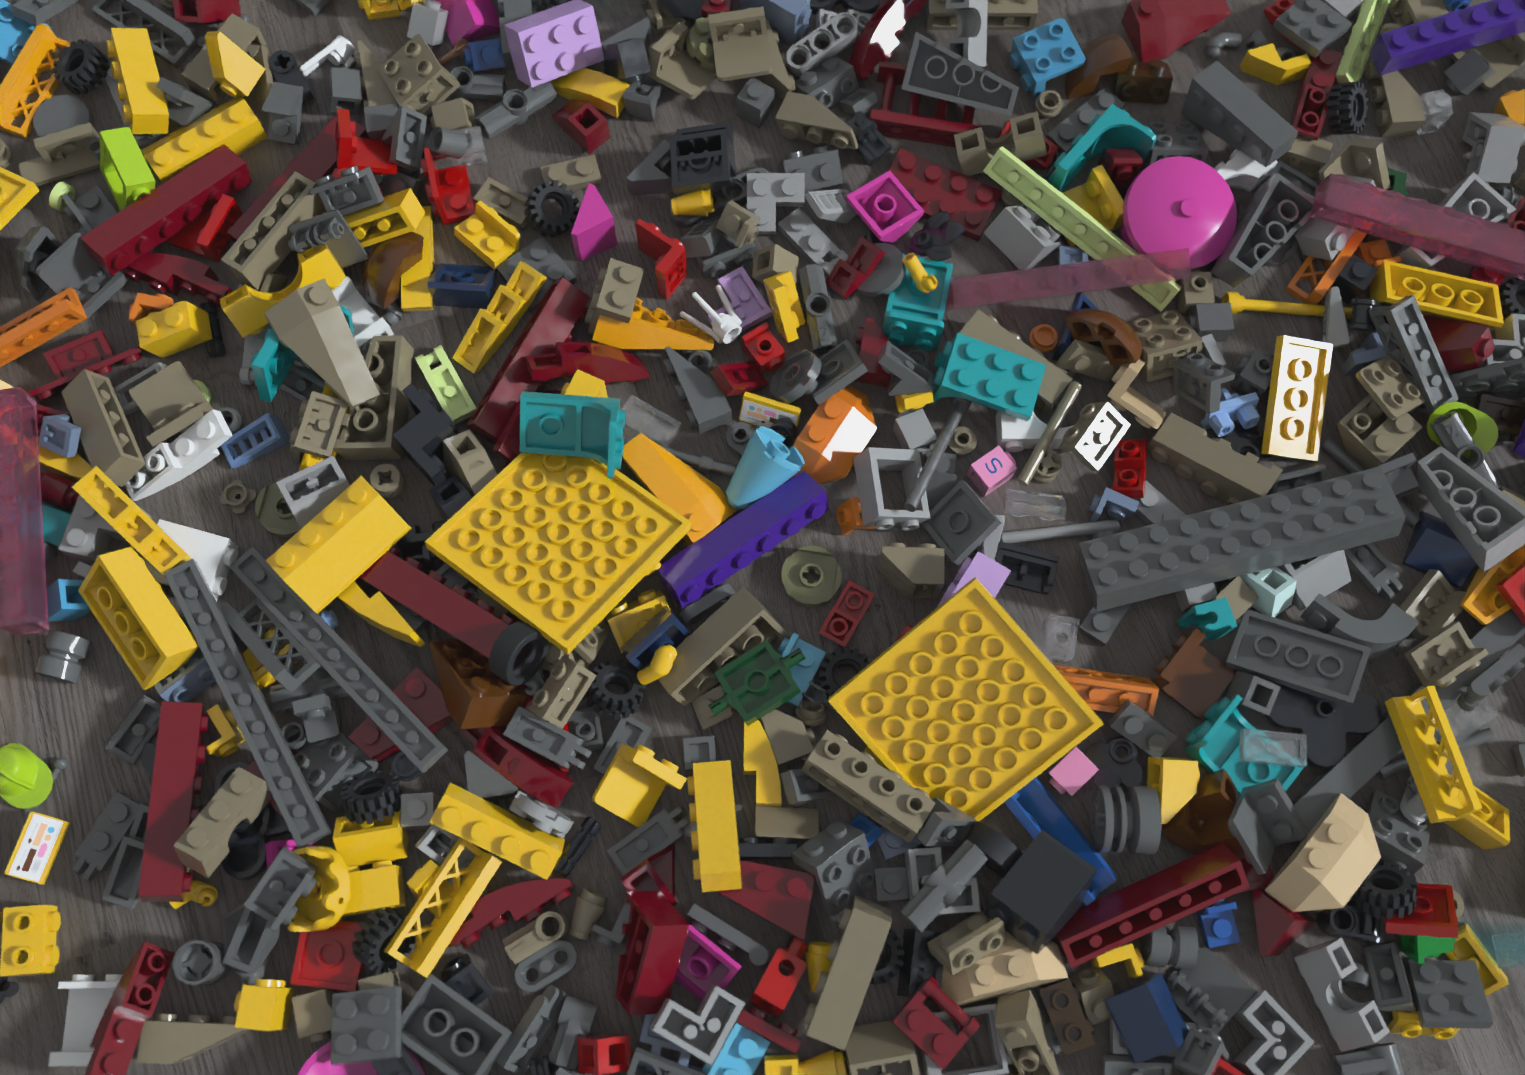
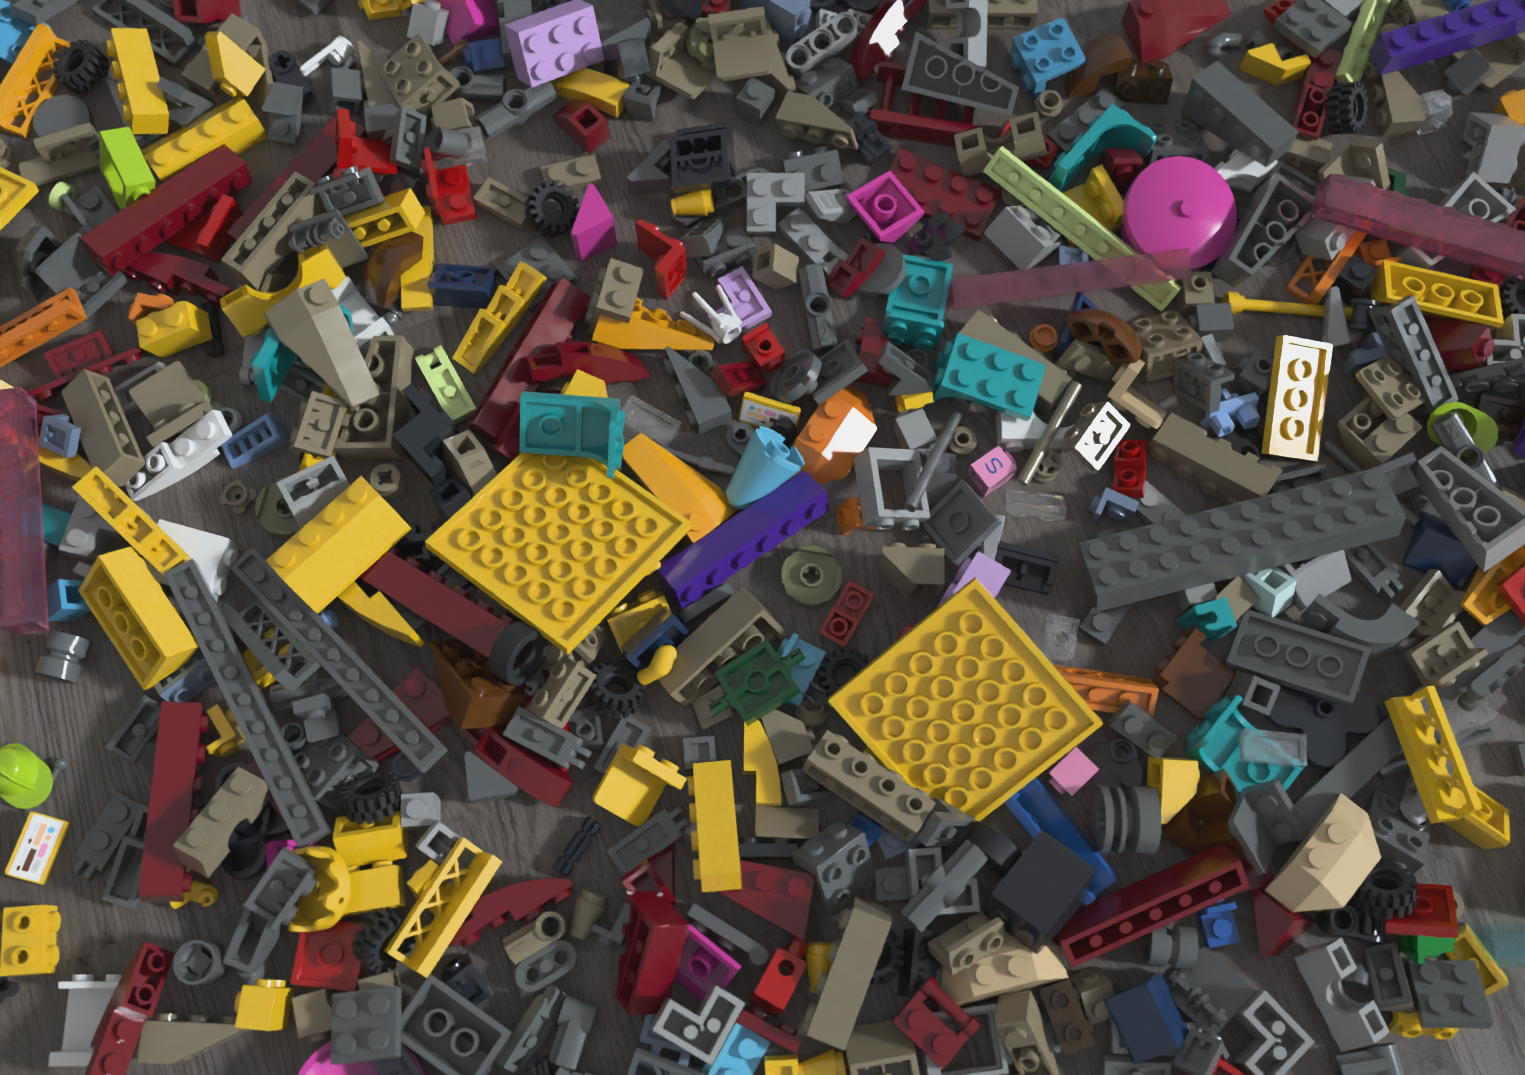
(58, 490): dark red brick -> none
(488, 235): yellow bracket -> none
(497, 831): yellow brick -> none
(544, 815): light grey plate -> none
(604, 1054): red brick -> none
(738, 224): dark tan bracket -> none
(784, 304): yellow bracket -> none
(923, 281): yellow arm -> none
(1059, 531): light grey bar -> none
(1127, 953): yellow bracket -> none

